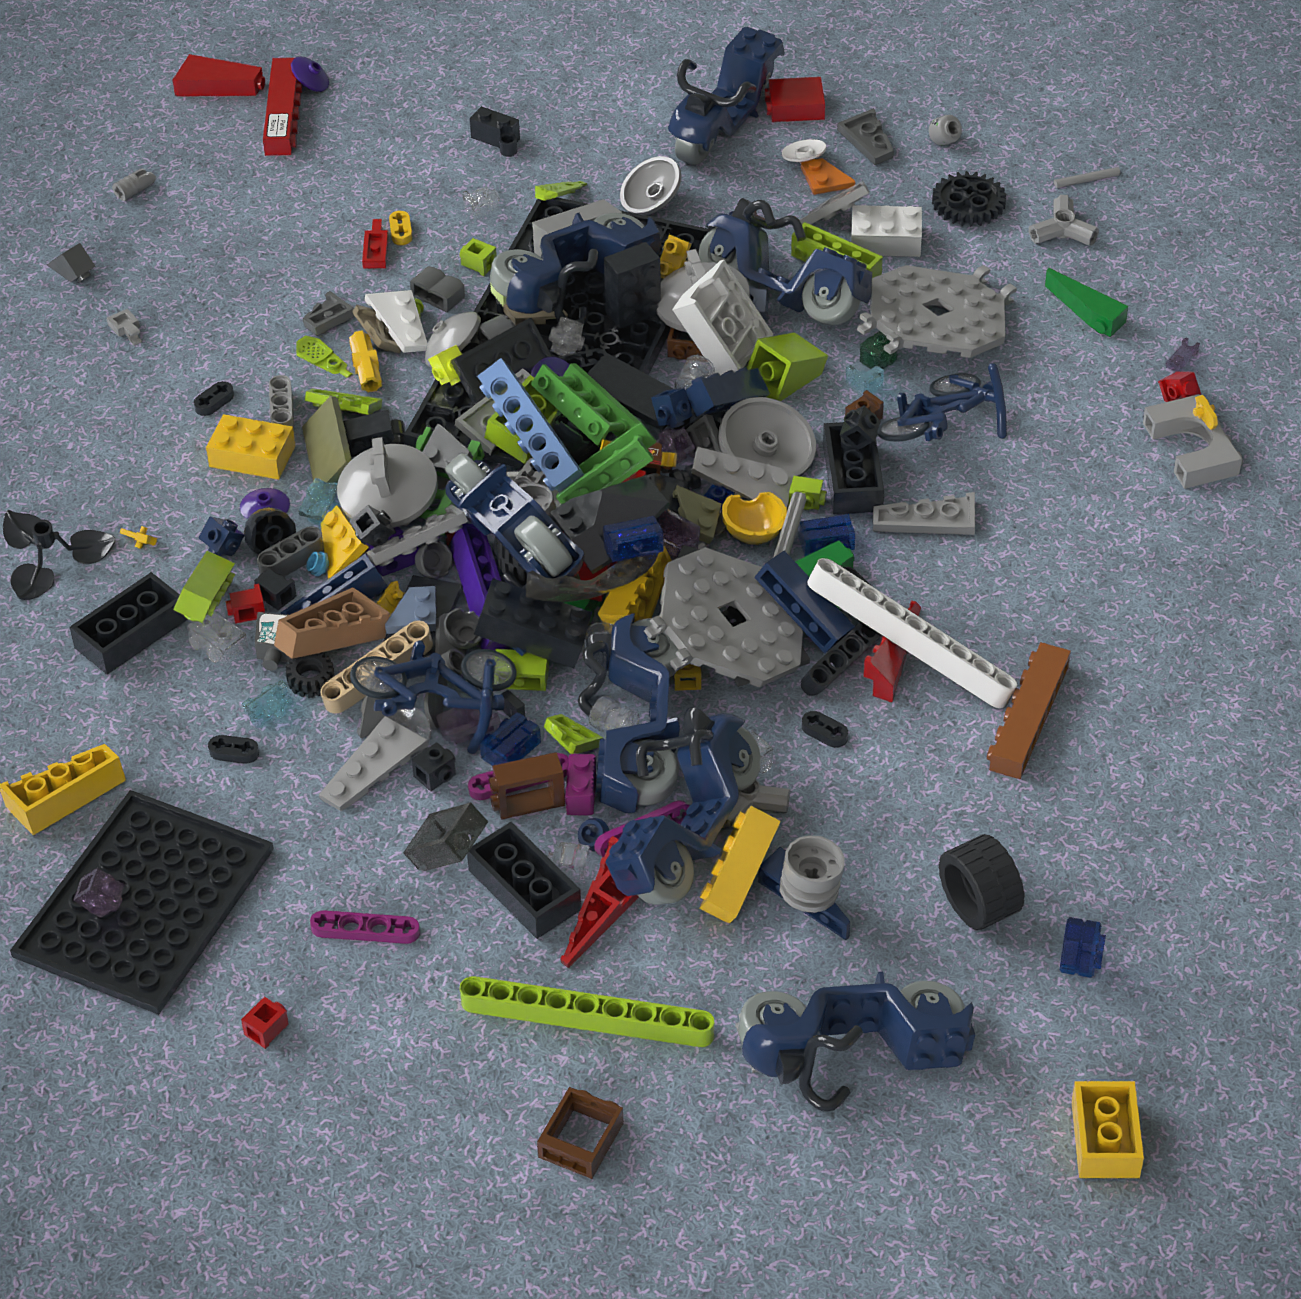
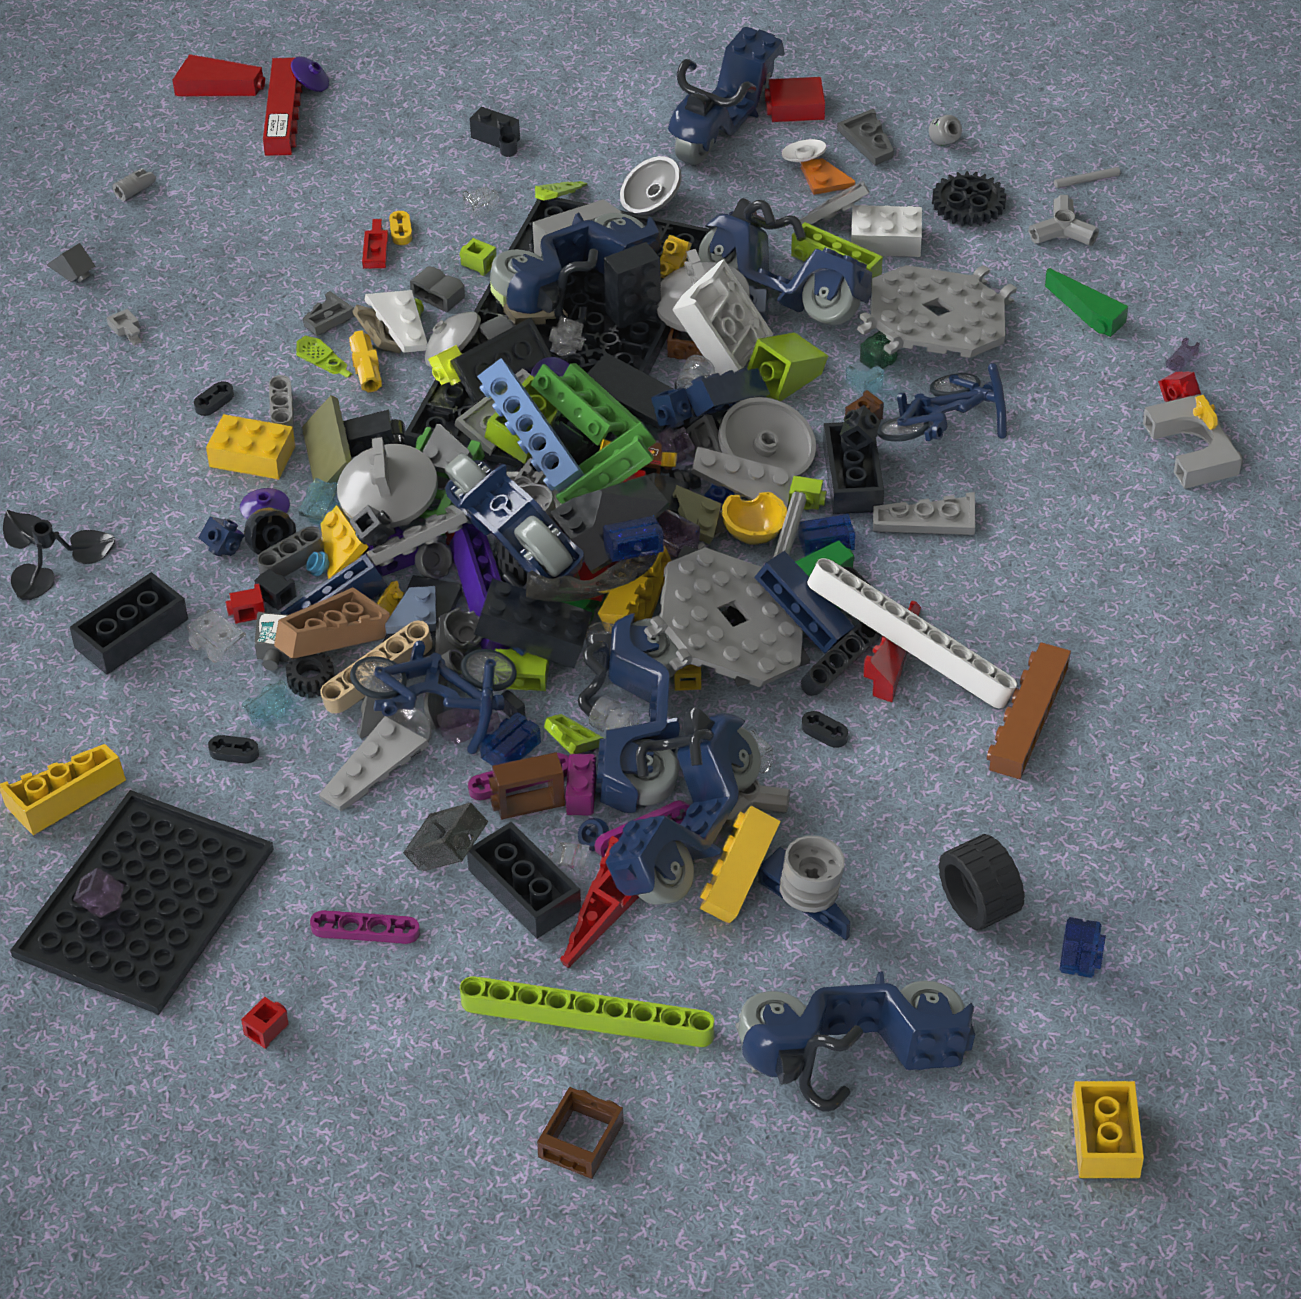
(140, 537): yellow piece -> none
(205, 587): lime brick -> none
(347, 402): lime wing -> none
(434, 766): black brick -> none

